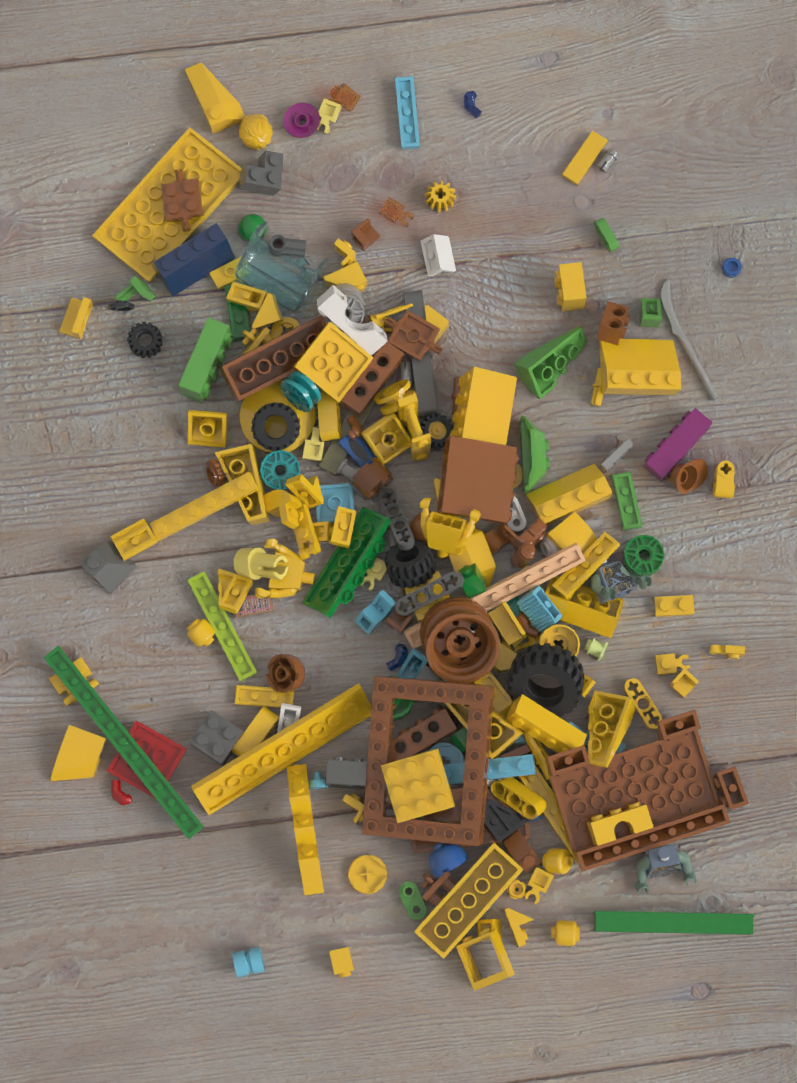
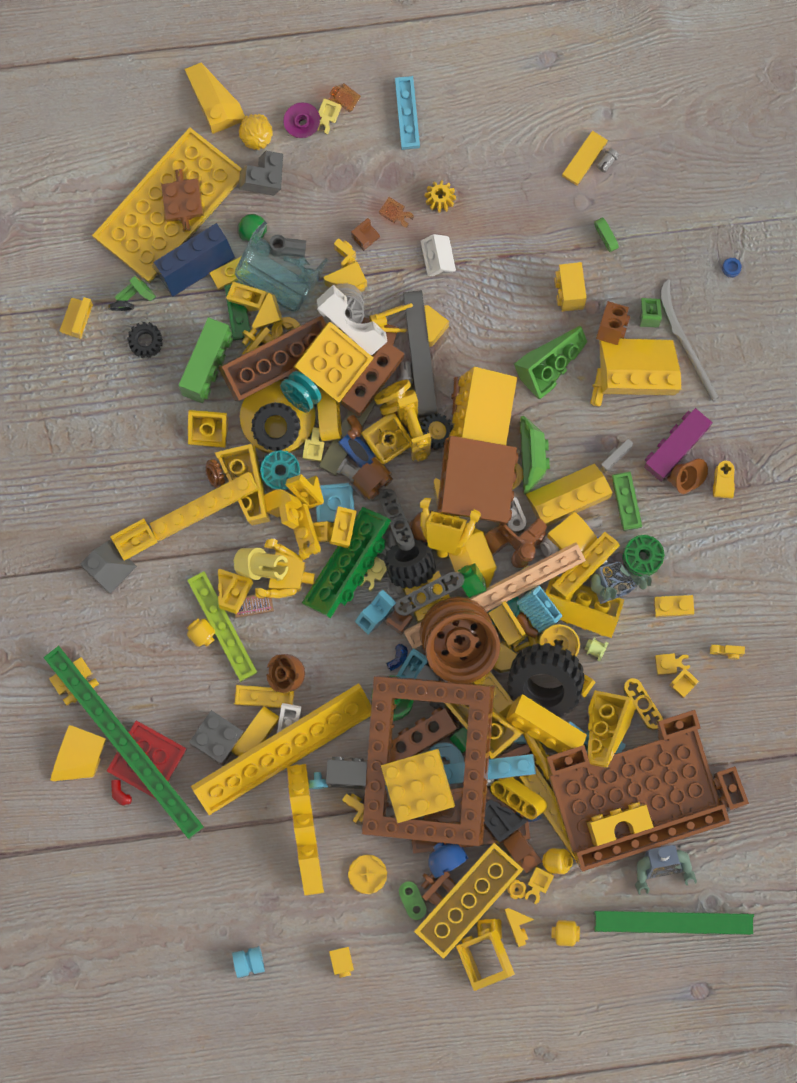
(413, 335): dark orange plate -> none
(469, 104): clear blue arm -> none

